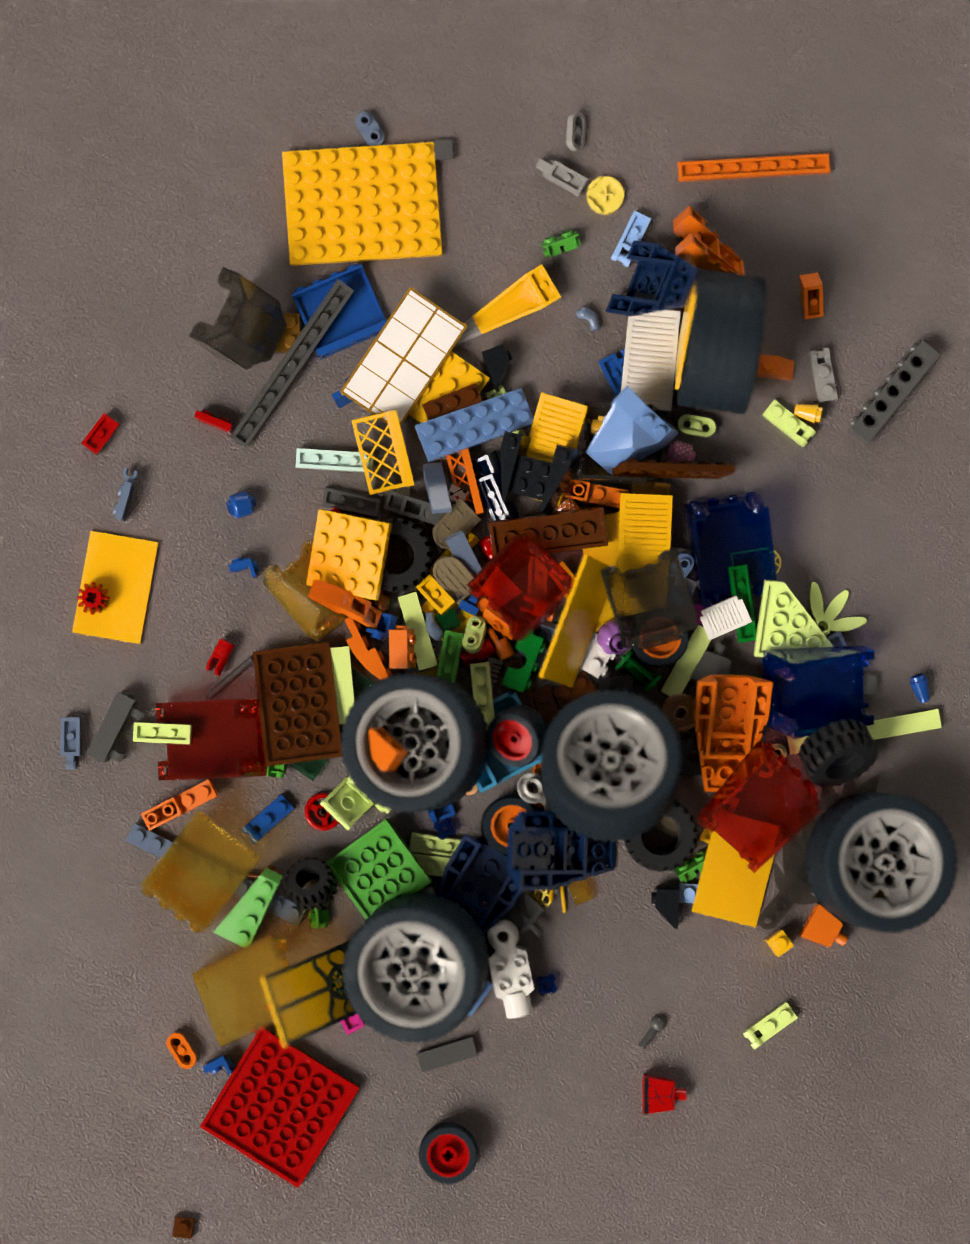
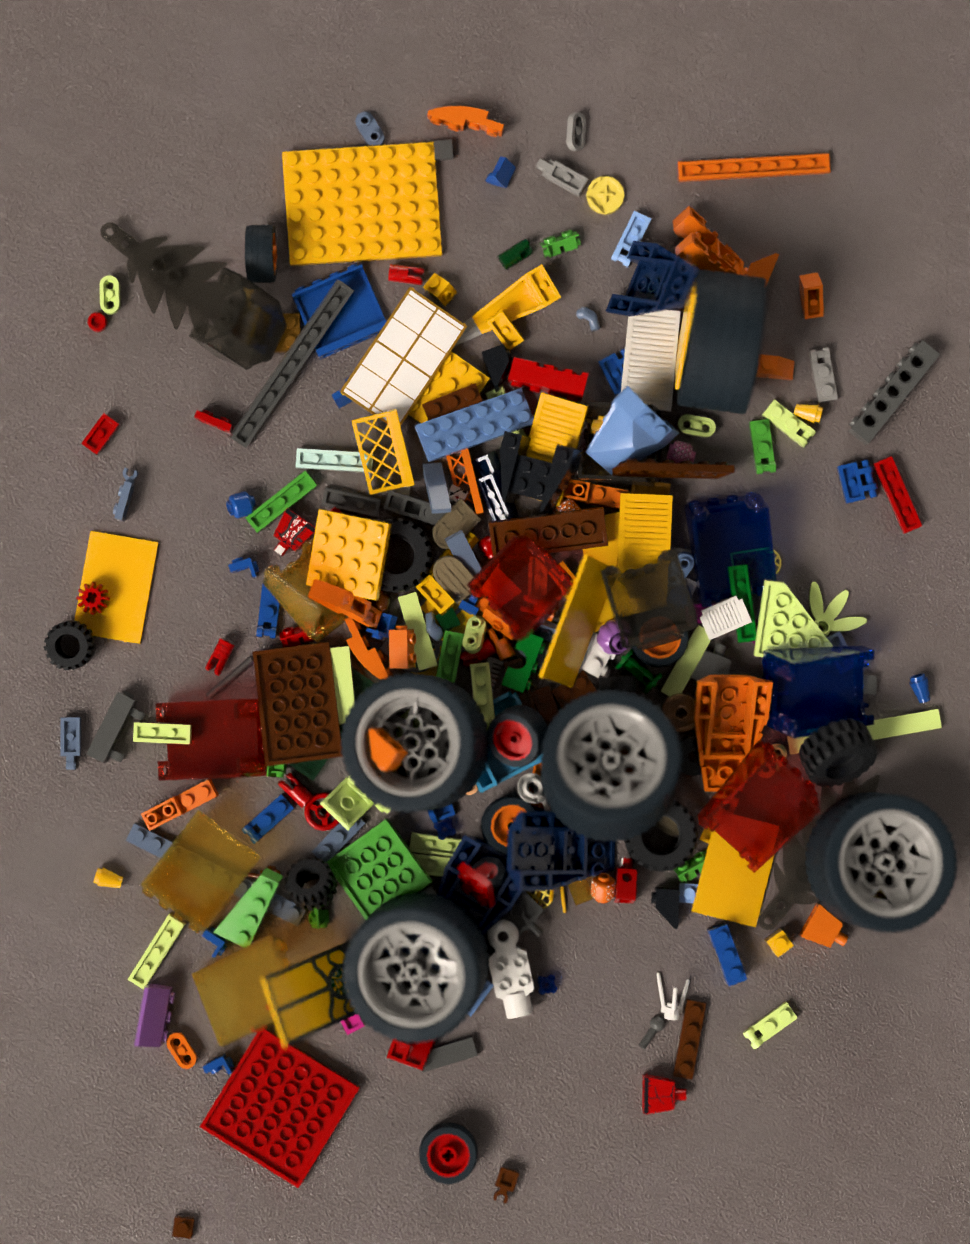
(54, 649): none -> black tyre
(97, 322): none -> red tile
(107, 878): none -> yellow cone
(109, 295): none -> yellowish green plate
(154, 1015): none -> medium lavender slope
(156, 951): none -> yellowish green tile
(163, 270): none -> clear smoke plant
(216, 940): none -> blue bracket
(261, 253): none -> black wheel
(268, 613): none -> blue plate
(281, 501): none -> bright green plate
(290, 636): none -> red hinge
(292, 532): none -> torso
(298, 793): none -> red hinge
(336, 840): none -> sand blue plate
(405, 274): none -> red hinge
(411, 1053): none -> red plate
(440, 289): none -> yellow bracket
(459, 116): none -> orange slope
(482, 879): none -> red plate
(502, 173): none -> blue tile
(504, 330): none -> yellow plate
(506, 1182): none -> reddish brown plate
(515, 254): none -> dark green hinge
(547, 379): none -> red wedge
(603, 888): none -> orange head
(625, 891): none -> red torso
(673, 1009): none -> white plant
(689, 1039): none -> reddish brown plate
(727, 954): none -> blue arch
(762, 446): none -> bright green plate
(763, 267): none -> orange slope
(851, 481): none -> blue plate
(897, 495): none -> red plate

